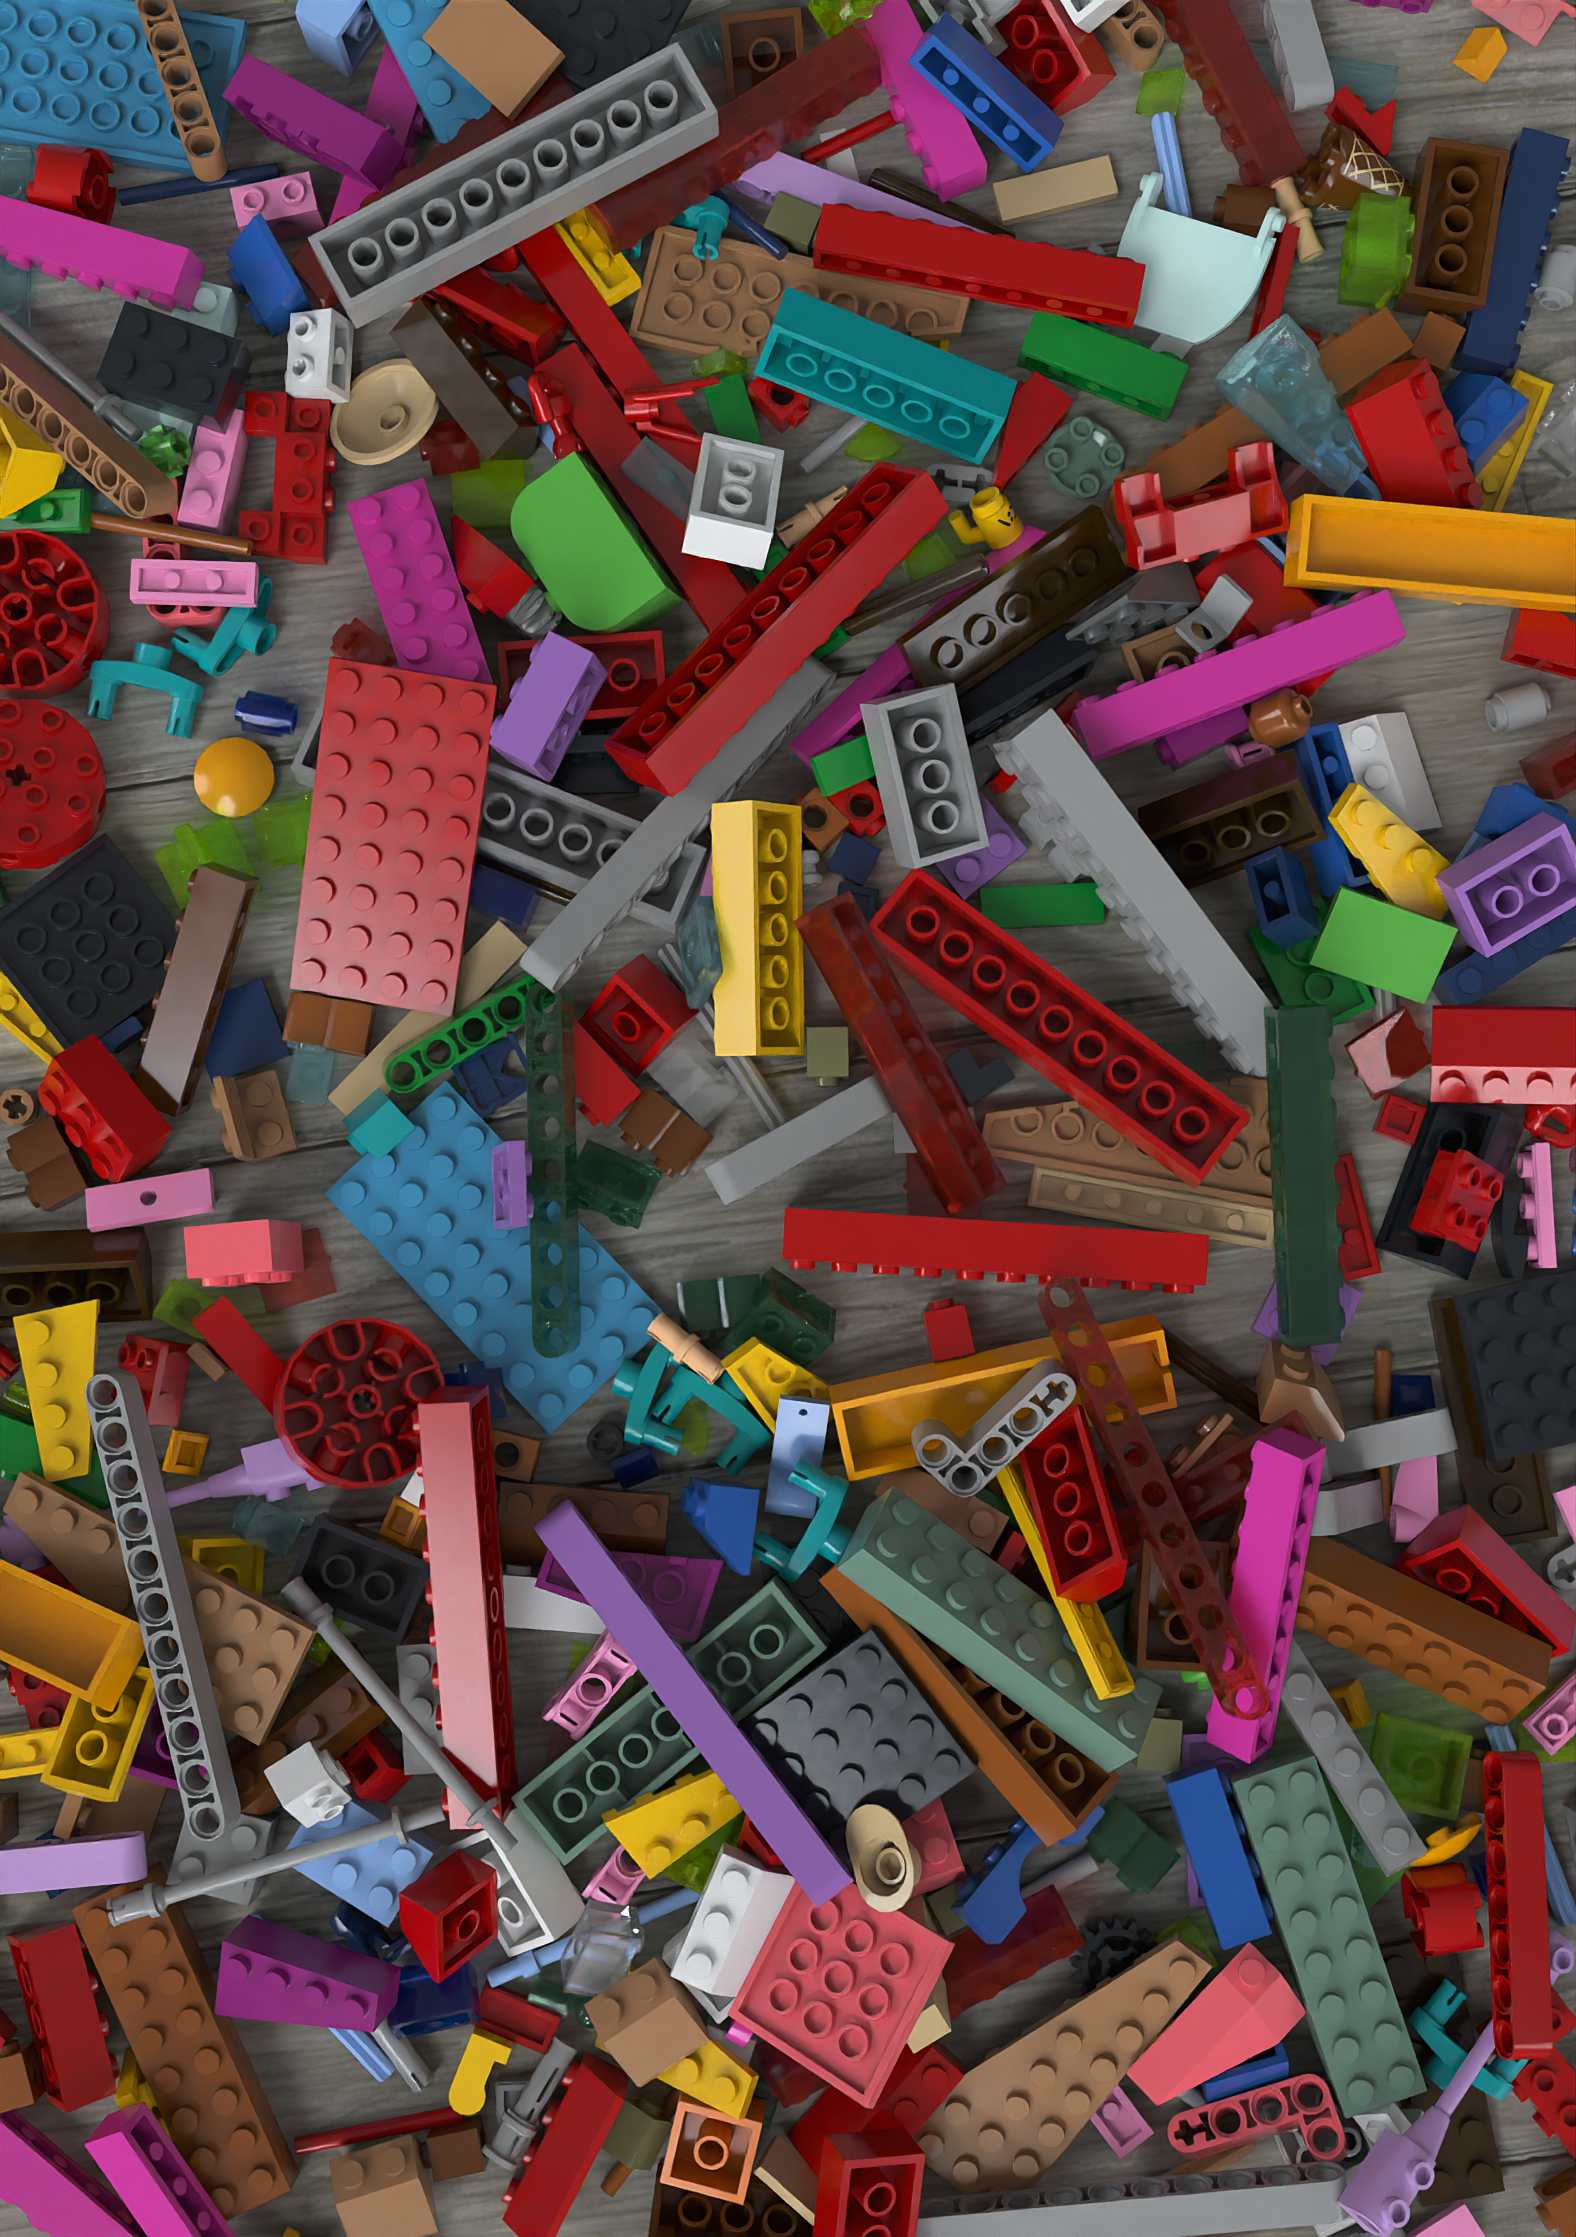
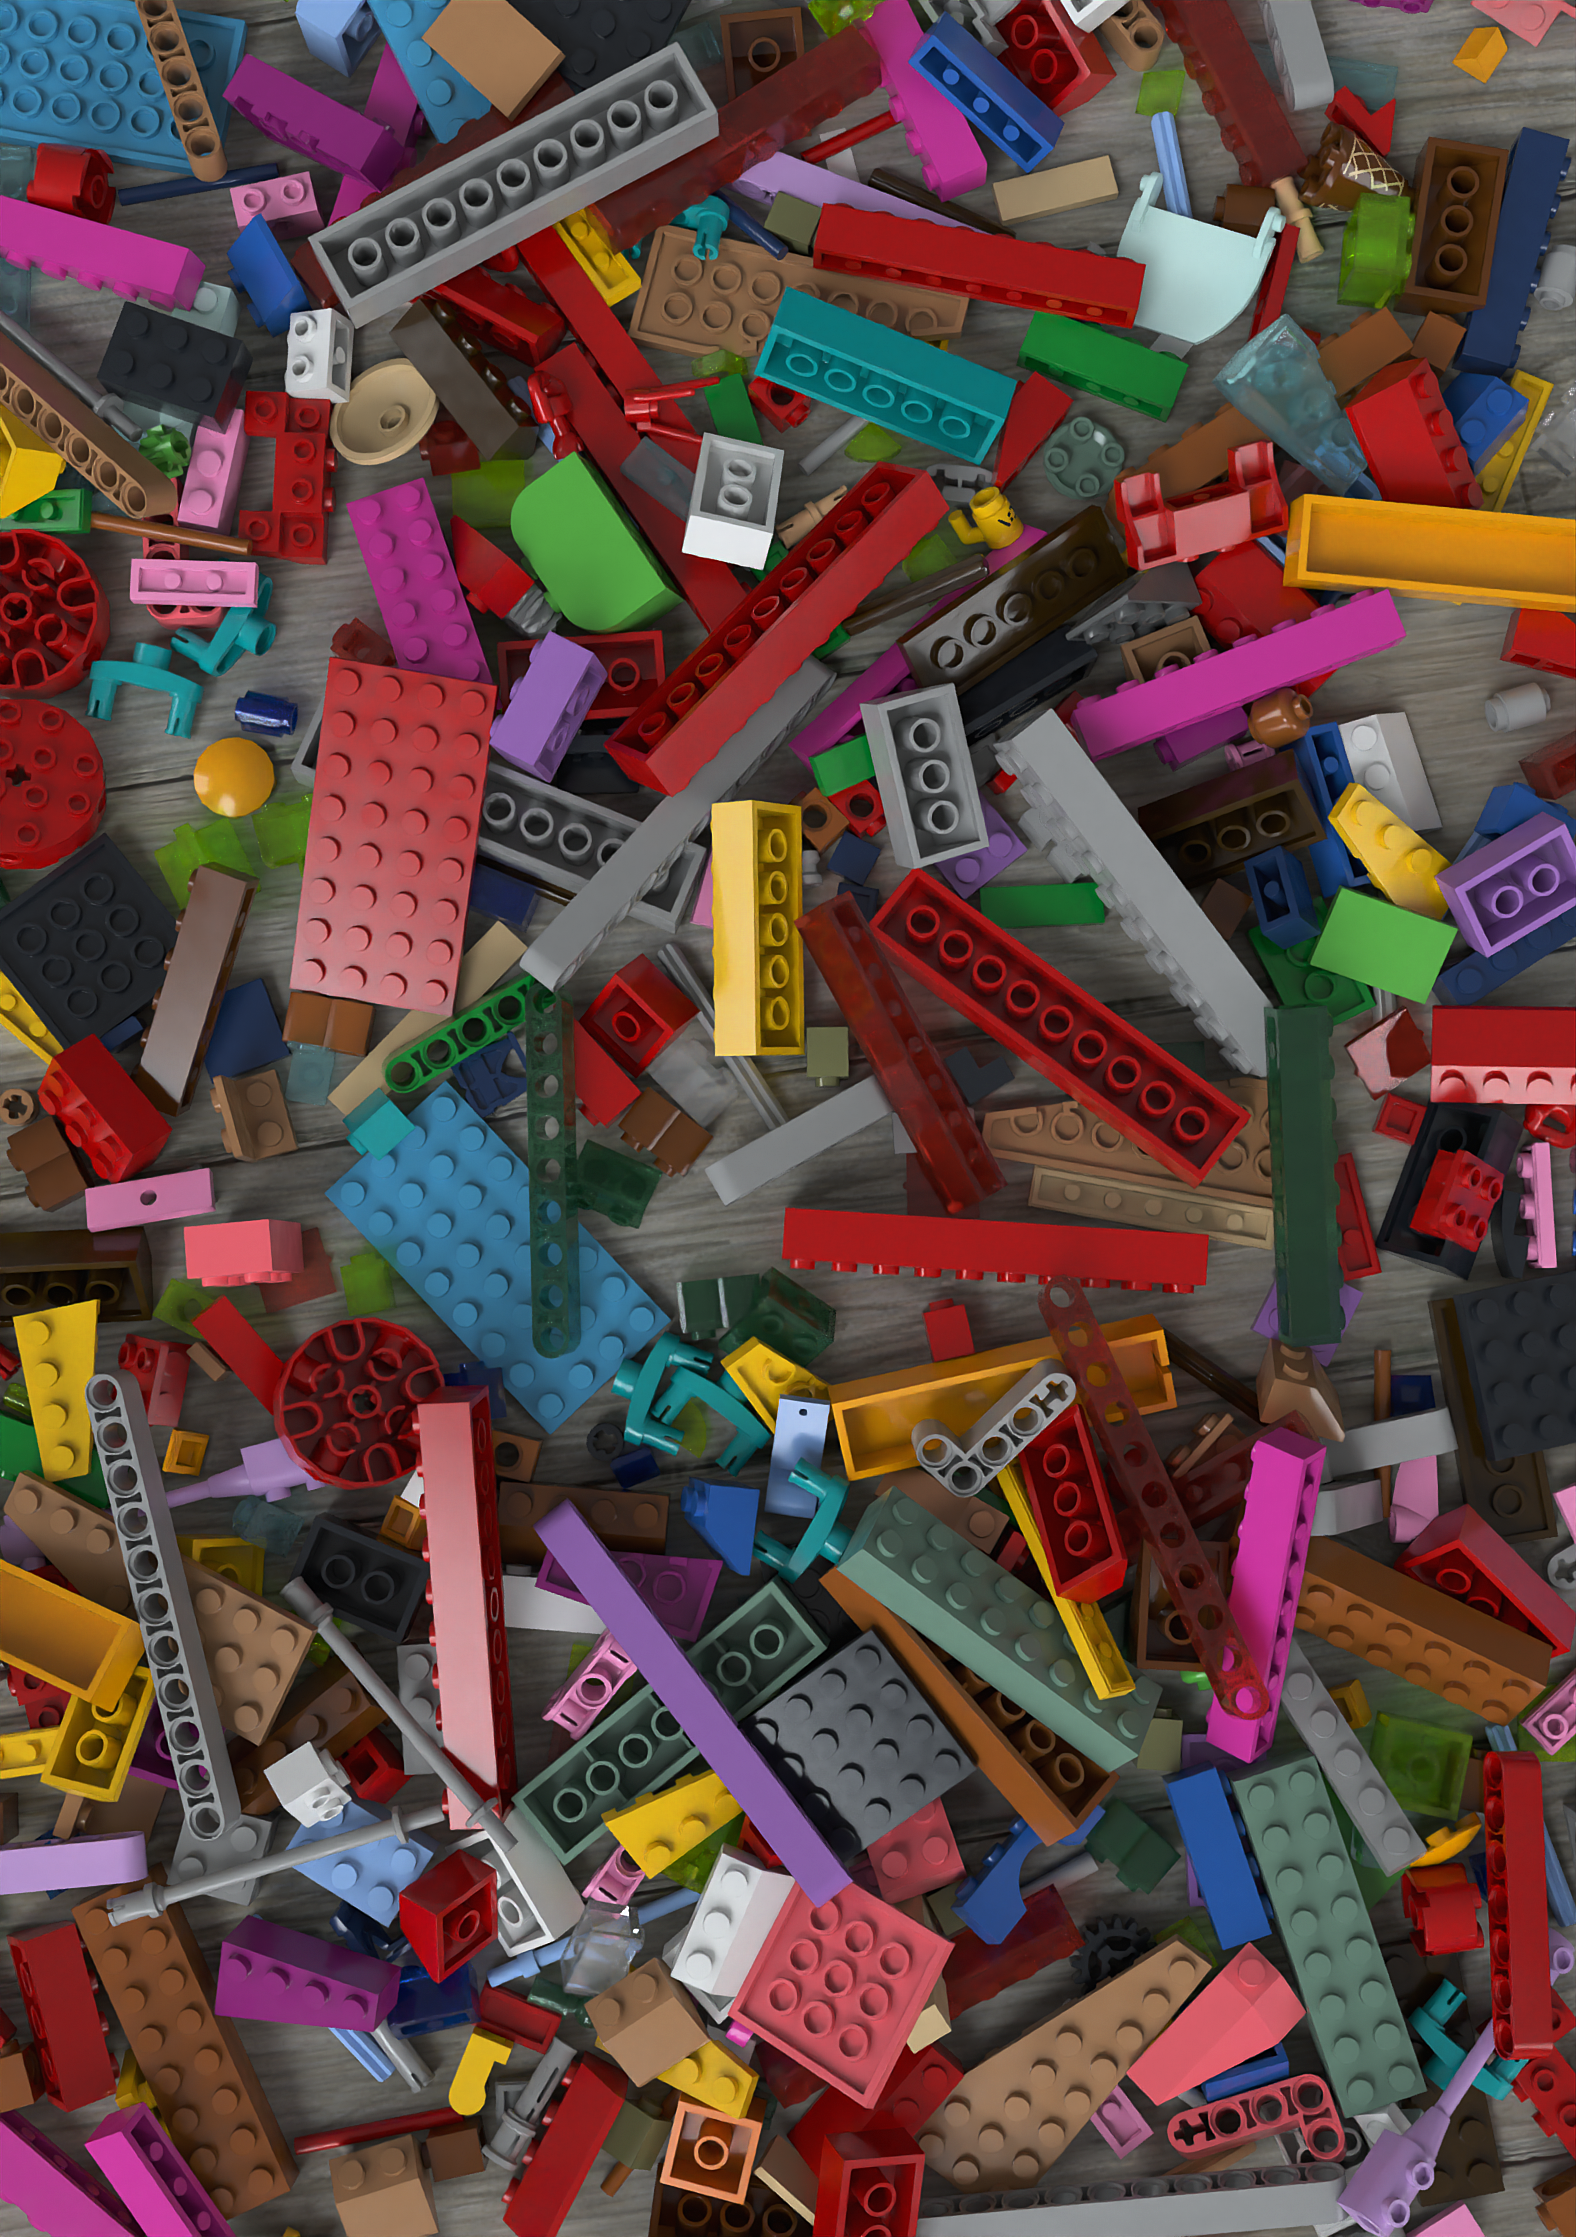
(367, 1285): none -> clear neon green brick
(510, 1198): medium lavender plate -> none
(686, 1348): light nougat pin -> none
(700, 952): clear light blue tile -> none
(882, 1858): tan piece -> none
(1218, 613): light grey bracket -> none
(1225, 907): none -> reddish brown brick

